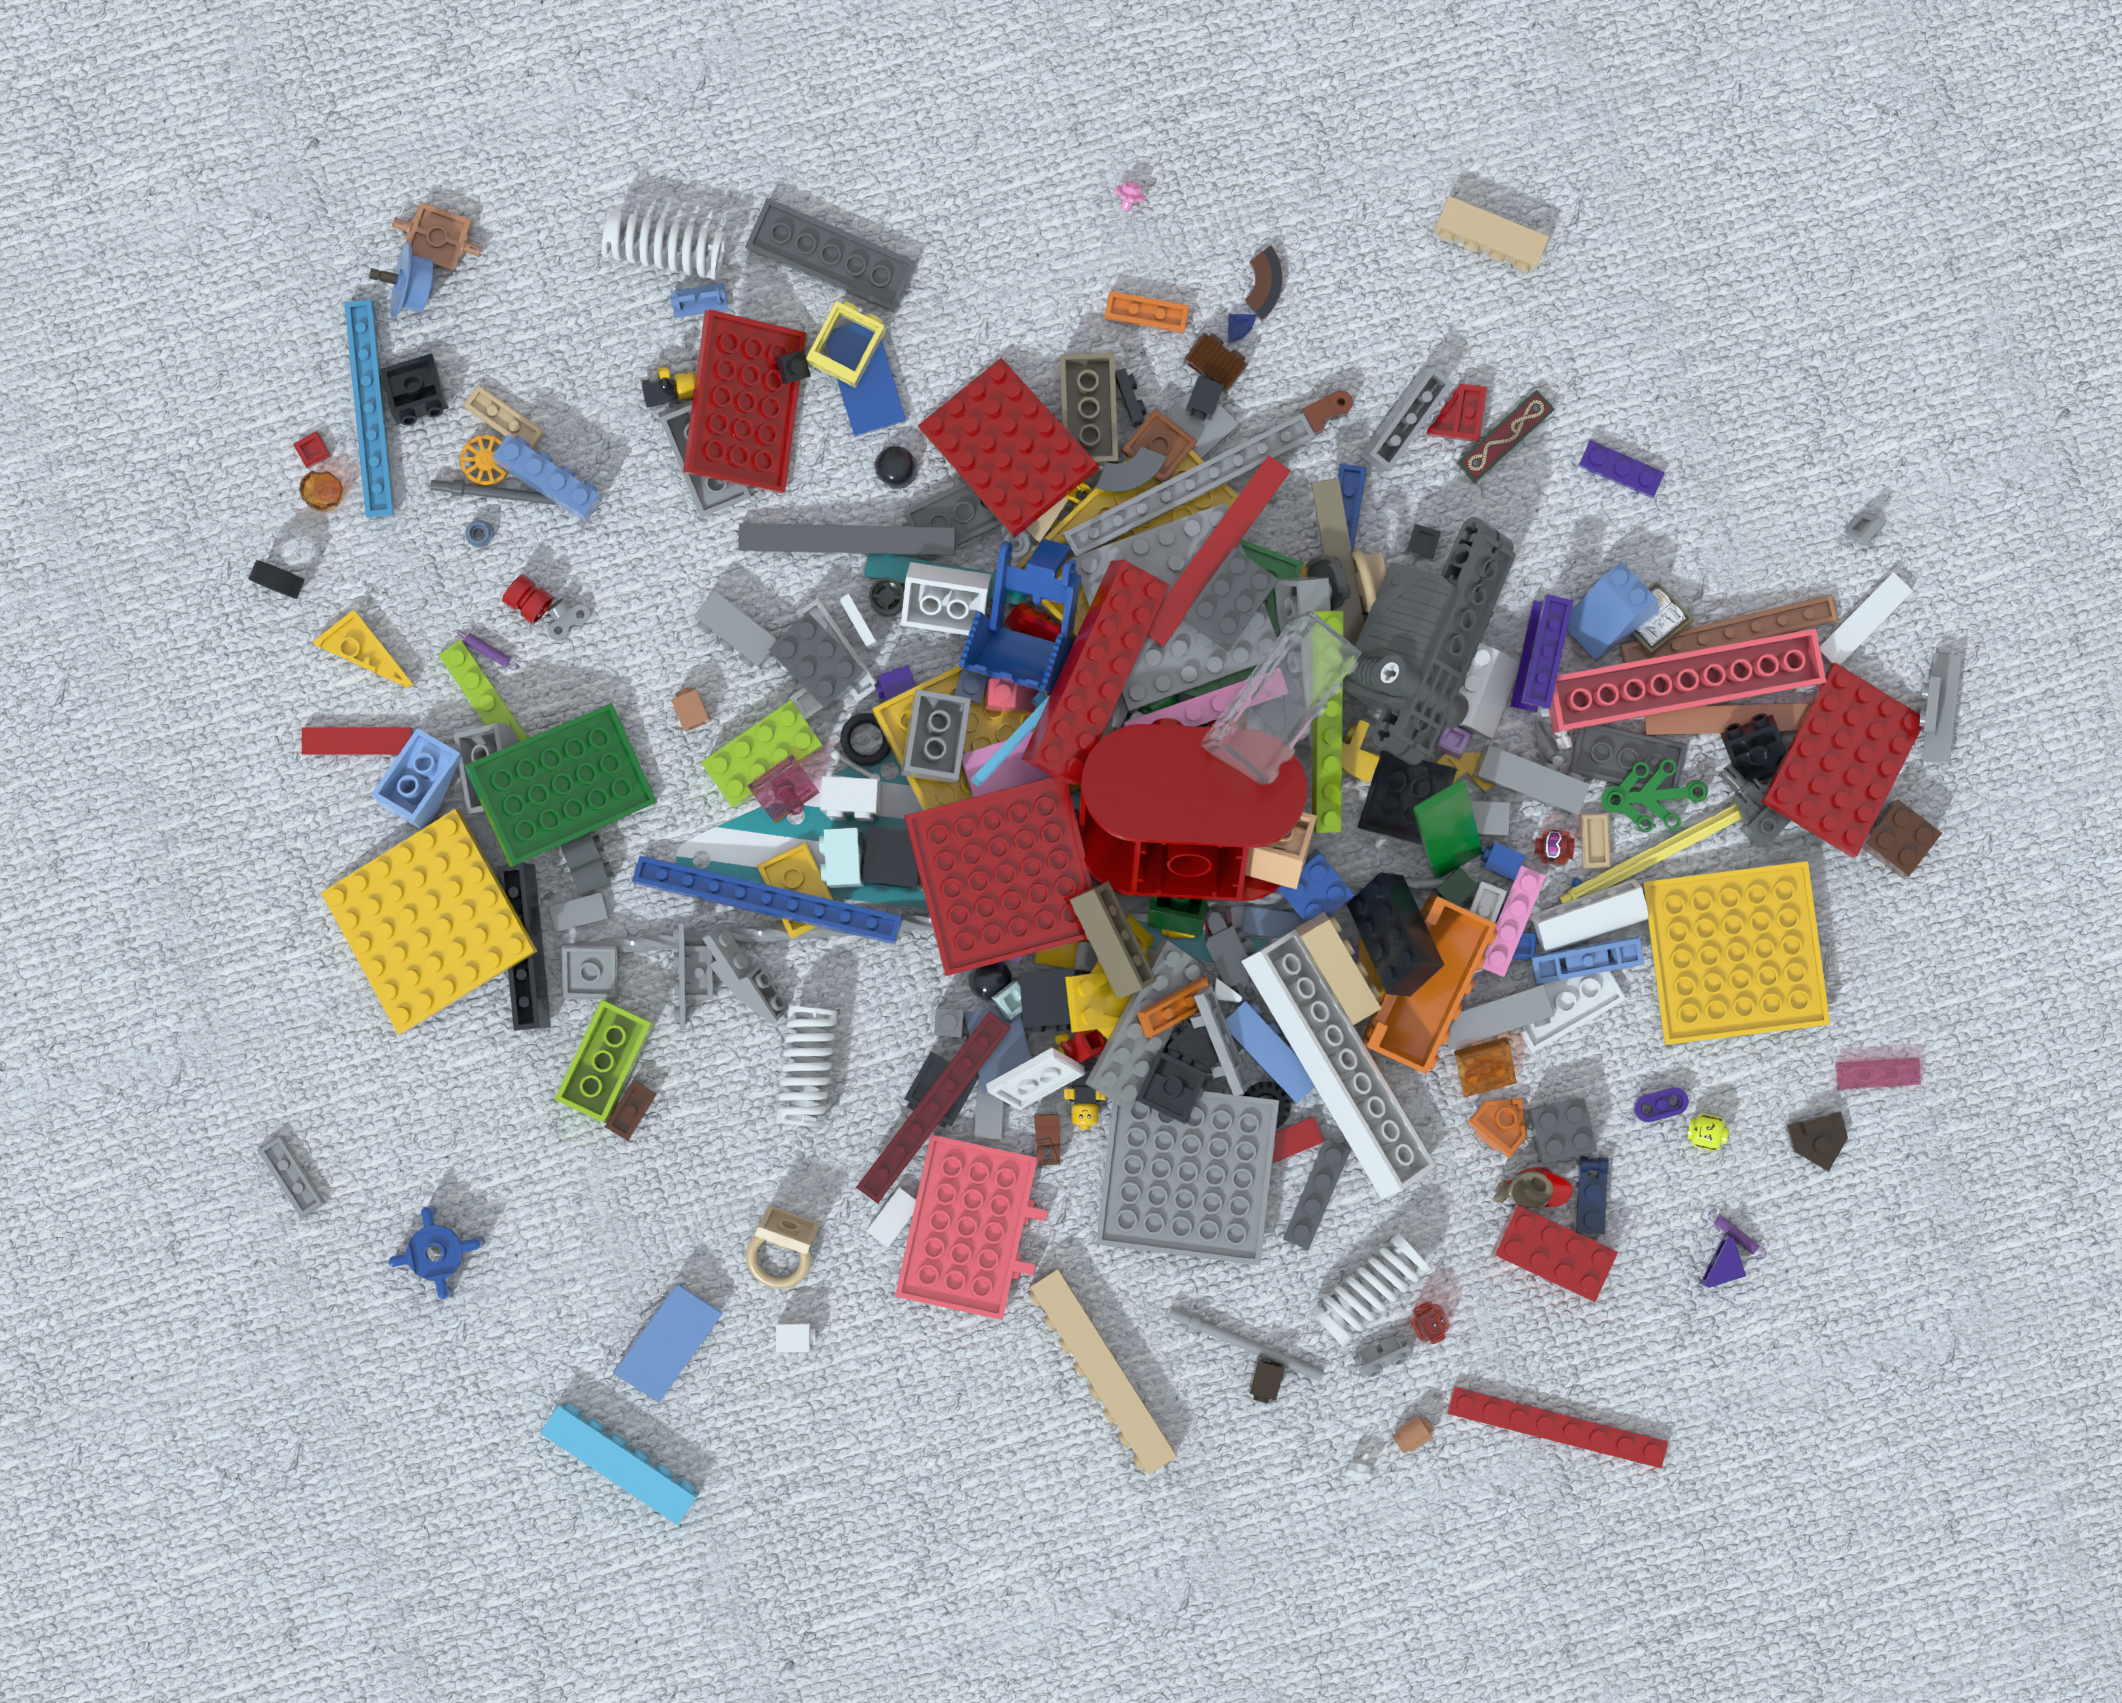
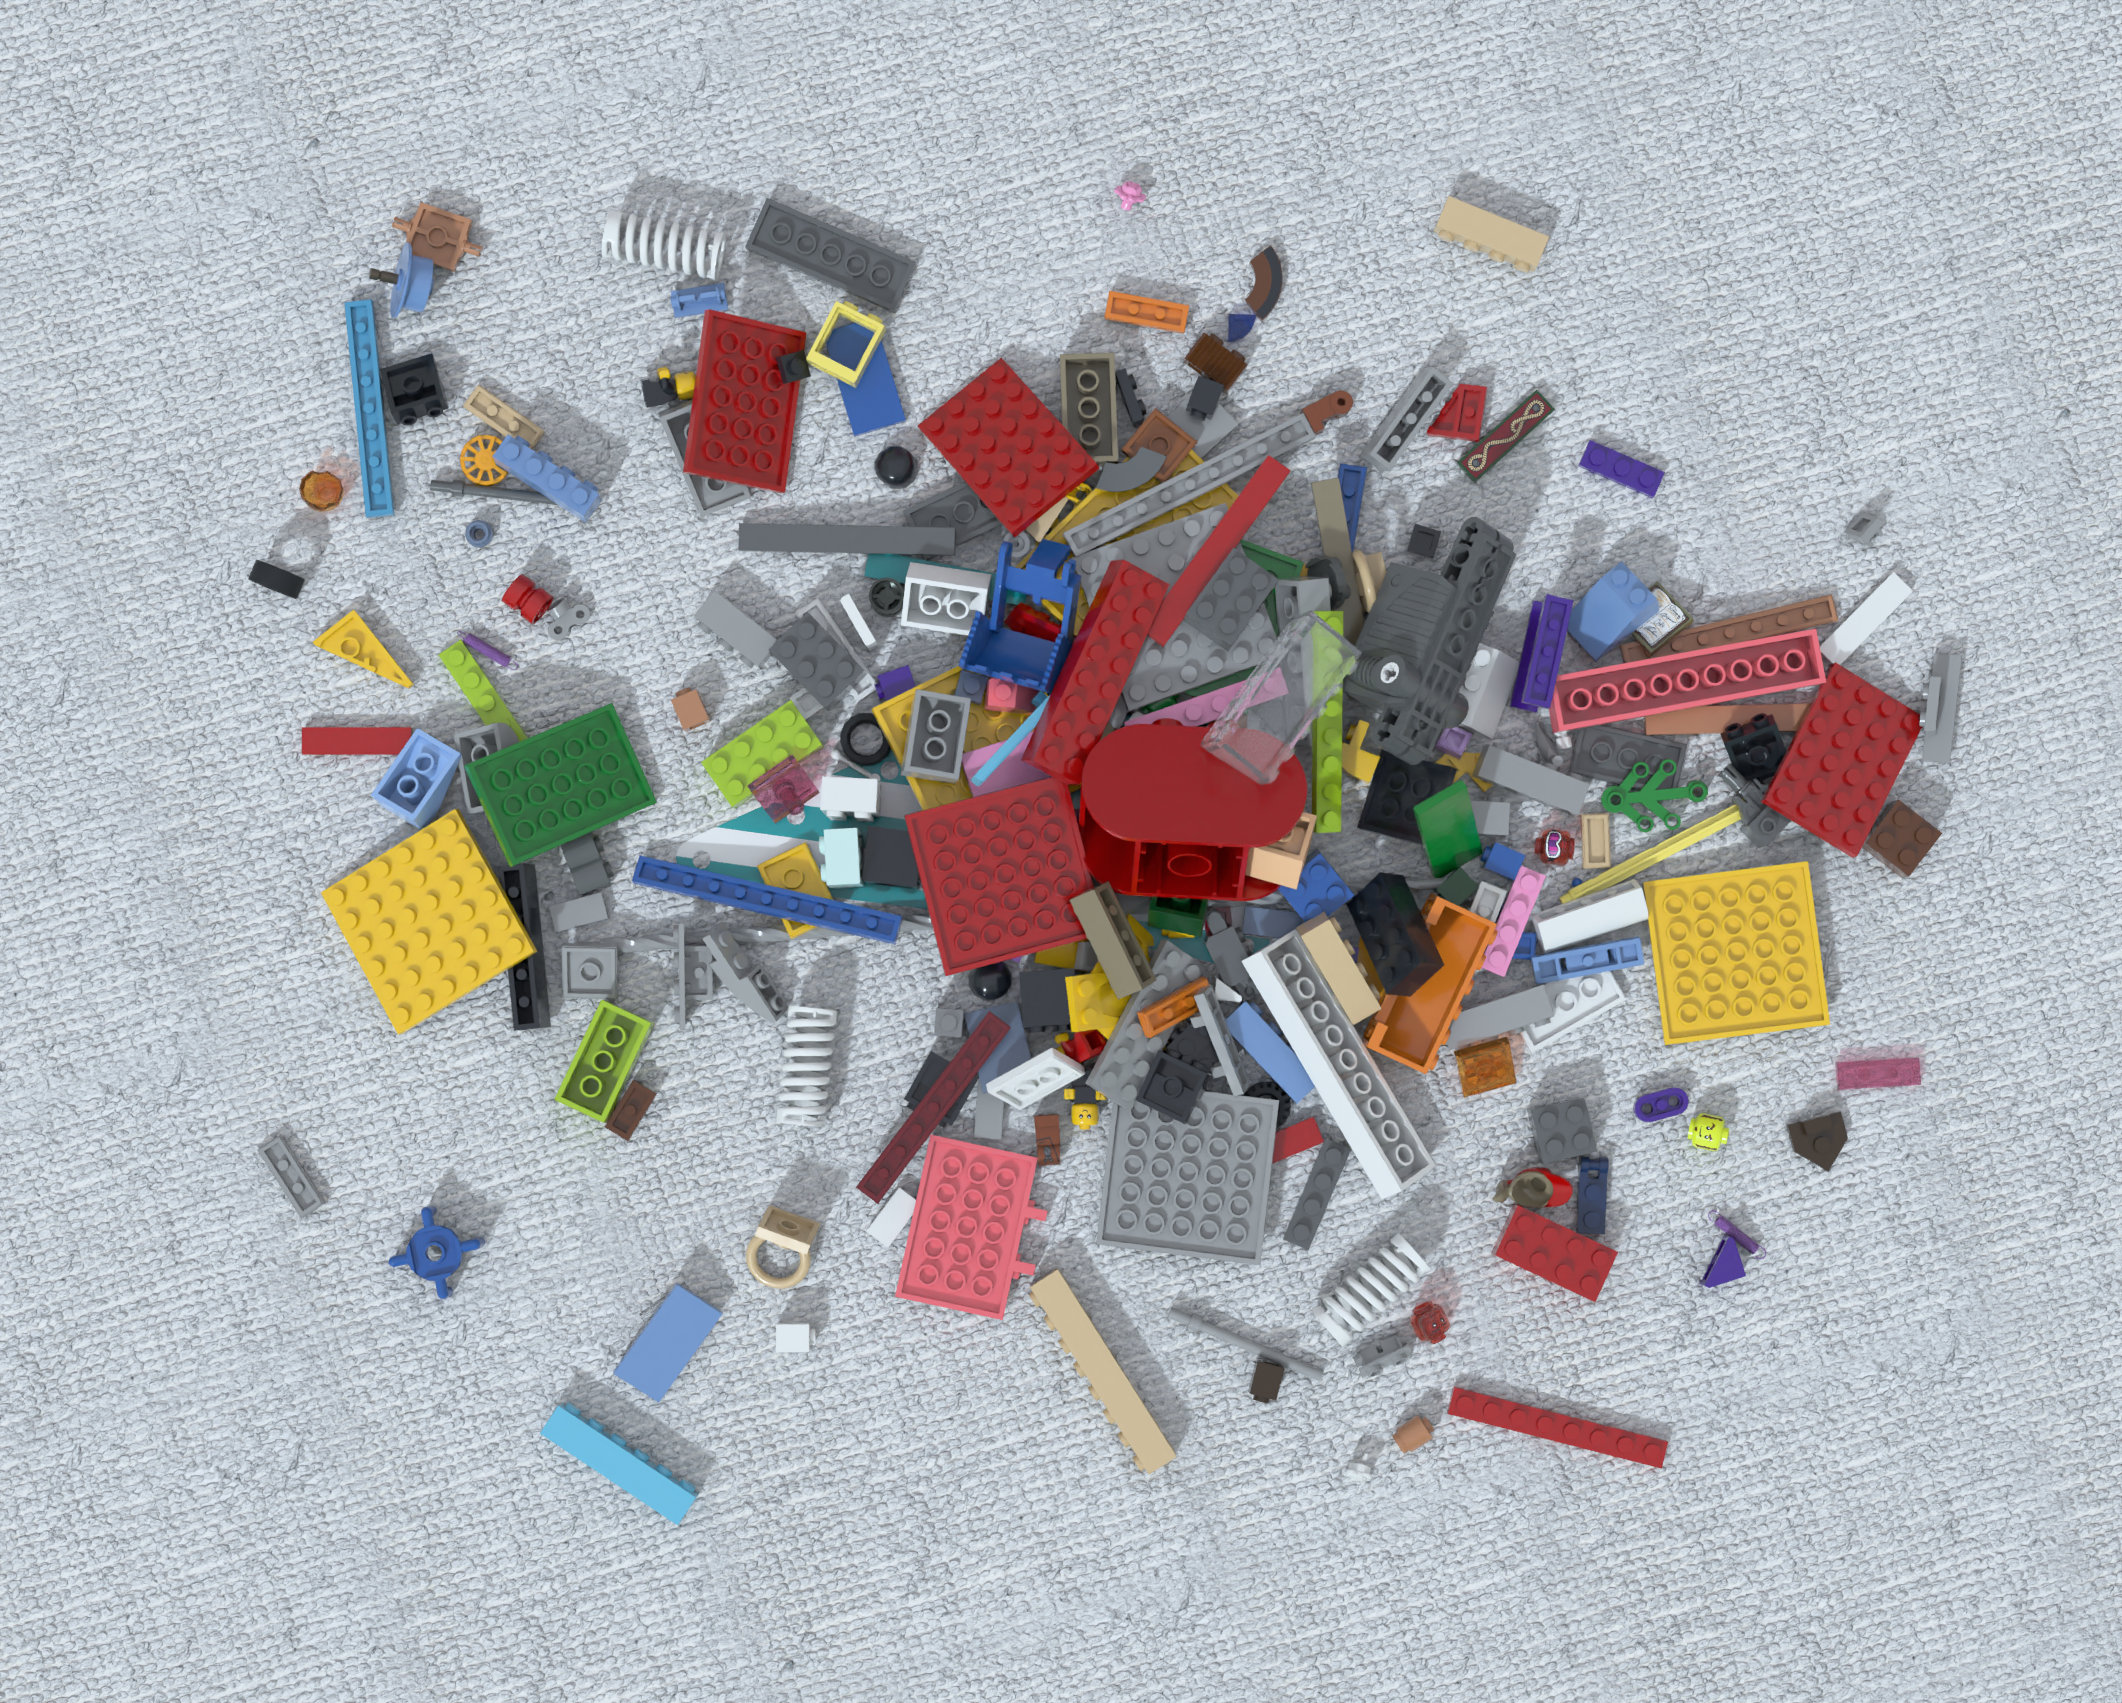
(312, 449): red tile -> none
(1009, 1000): light aqua plate -> none
(1500, 1124): orange plate -> none

